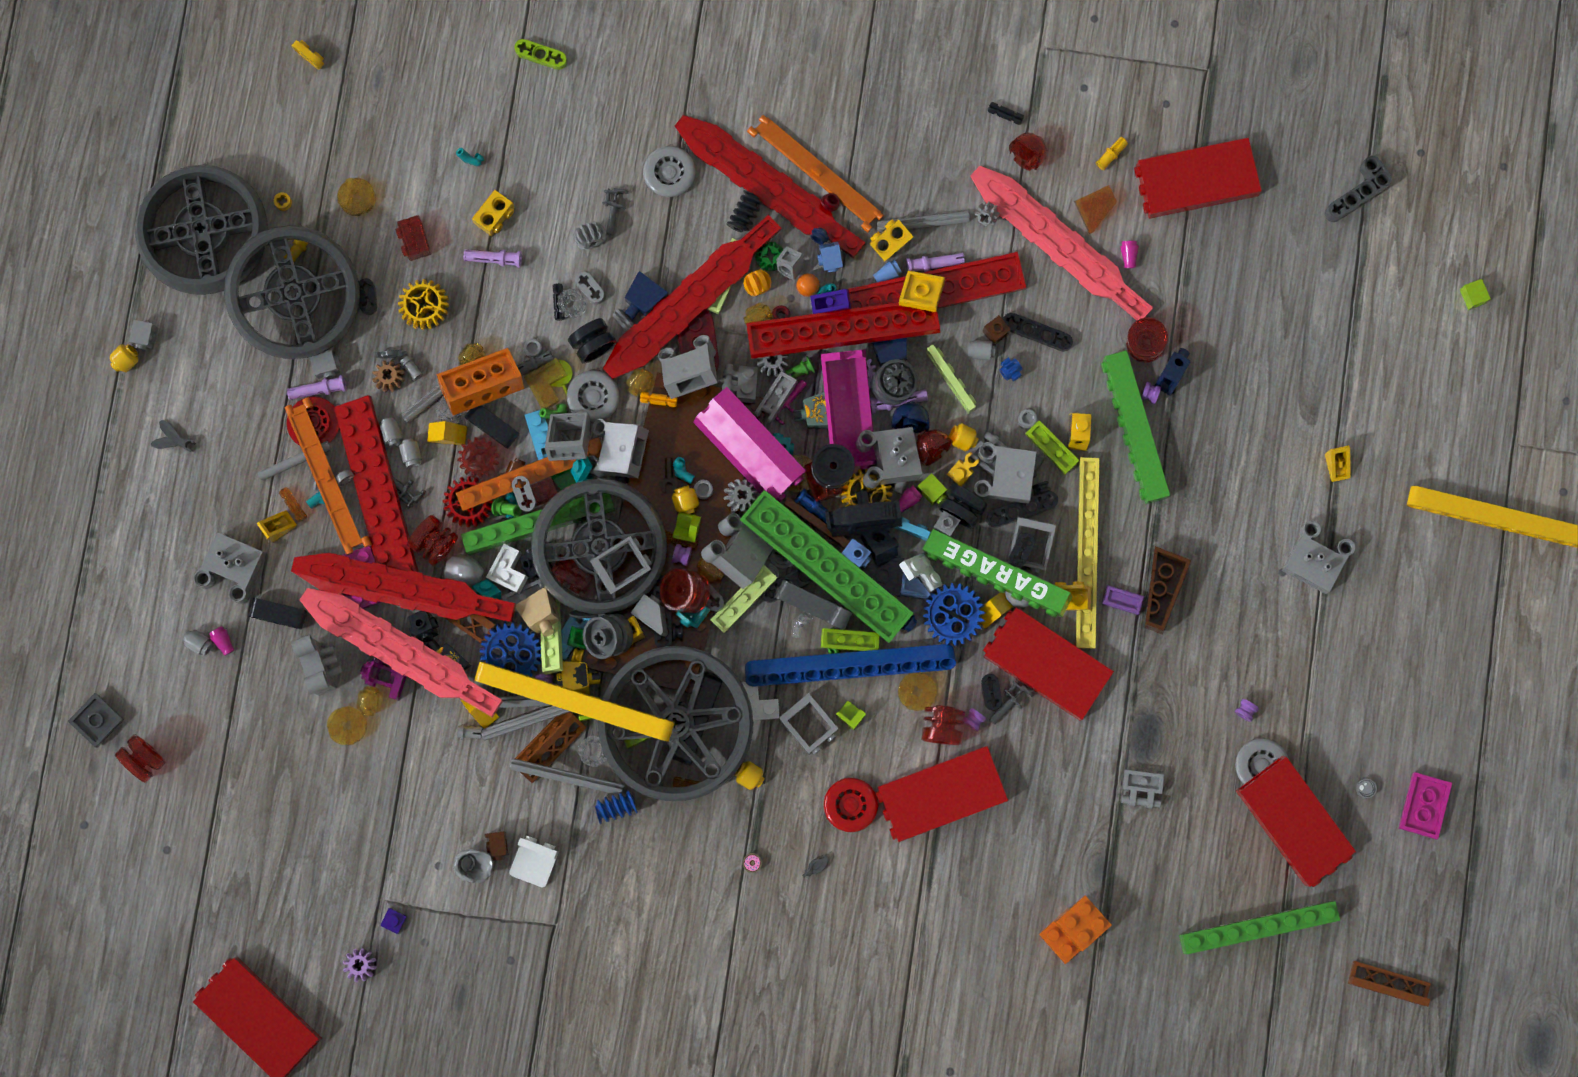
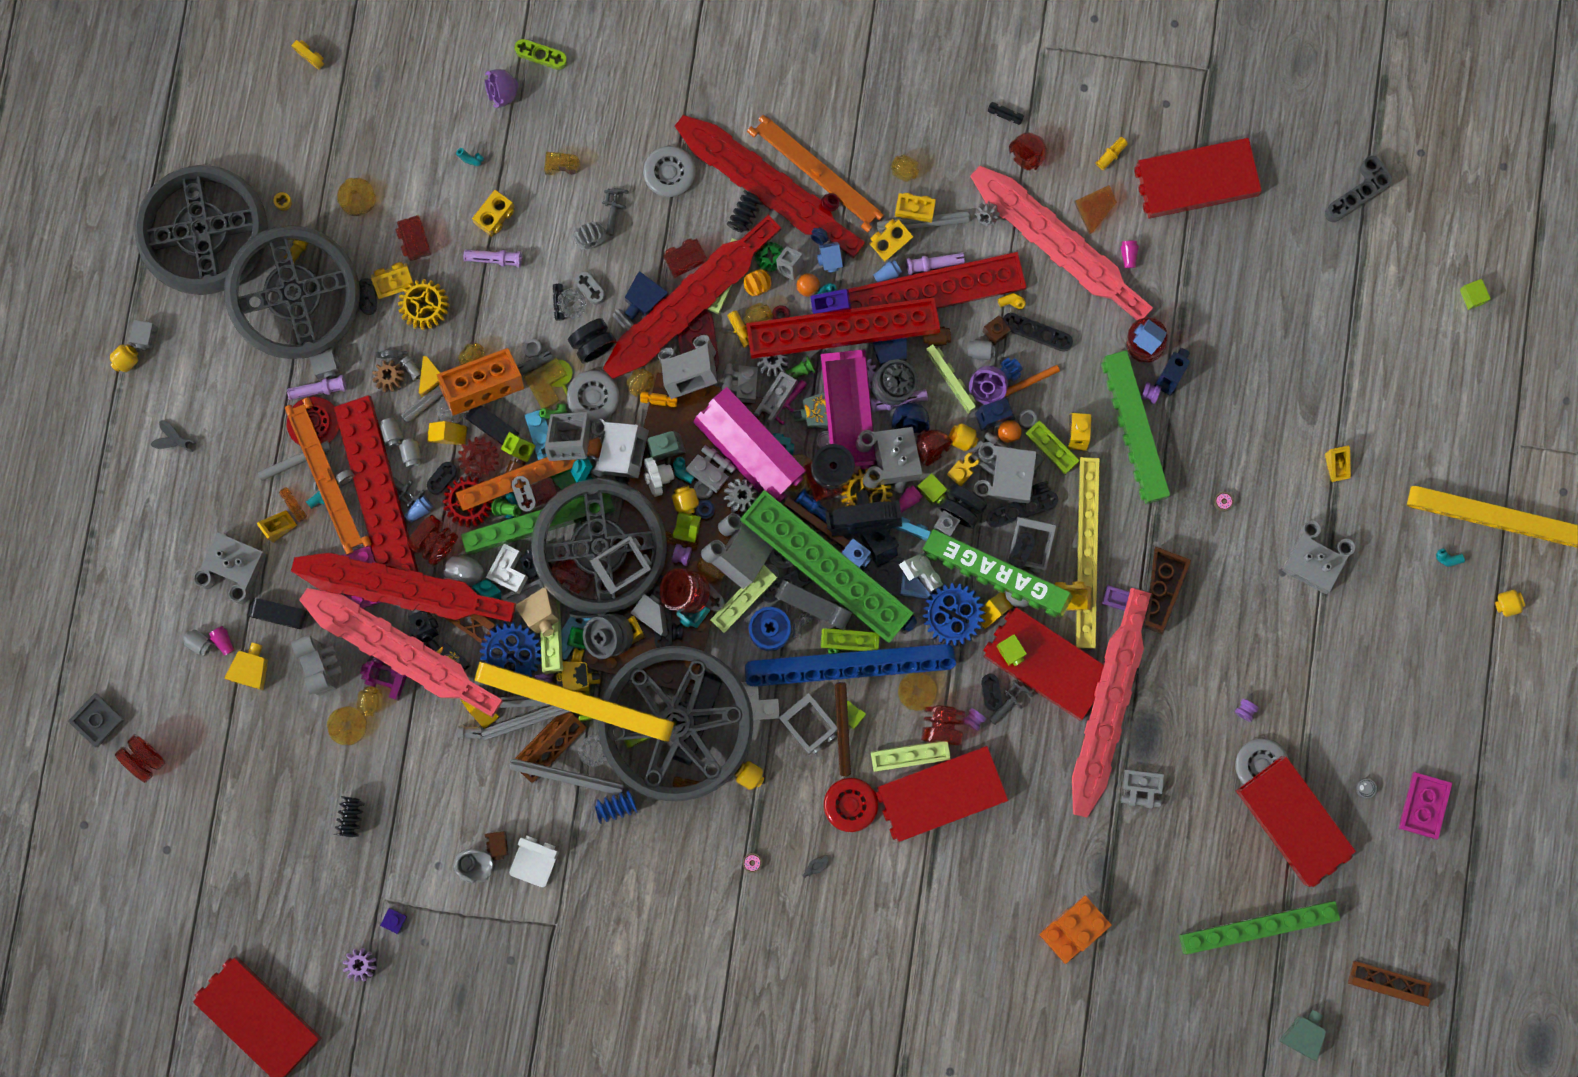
(249, 668): none -> yellow torso
(349, 817): none -> black piece
(391, 280): none -> yellow bracket
(419, 509): none -> medium blue cone
(428, 377): none -> yellow slope
(438, 475): none -> black beam
(501, 87): none -> medium lavender cylinder
(518, 447): none -> lime brick
(561, 162): none -> clear yellow leg
(657, 475): none -> white plant
(665, 445): none -> sand green torso
(685, 257): none -> clear red brick
(703, 503): none -> dark blue plate
(708, 473): none -> light grey plate
(739, 327): none -> yellow axle
(769, 617): none -> blue wheel
(823, 439): none -> light grey tile
(842, 729): none -> reddish brown axle
(904, 167): none -> clear yellow head
(910, 755): none -> yellowish green plate
(915, 207): none -> yellow bracket
(921, 291): yellow tile -> none
(938, 339): none -> reddish brown brick
(988, 384): none -> medium lavender cylinder
(994, 414): none -> dark blue torso
(1009, 431): none -> orange piece
(1012, 651): none -> lime brick
(1013, 300): none -> yellow arm
(1031, 380): none -> orange bar
(1109, 706): none -> coral plate
(1149, 336): none -> medium blue brick
(1223, 501): none -> tile
(1305, 1035): none -> sand green torso
(1448, 560): none -> teal arm
(1510, 603): none -> yellow head

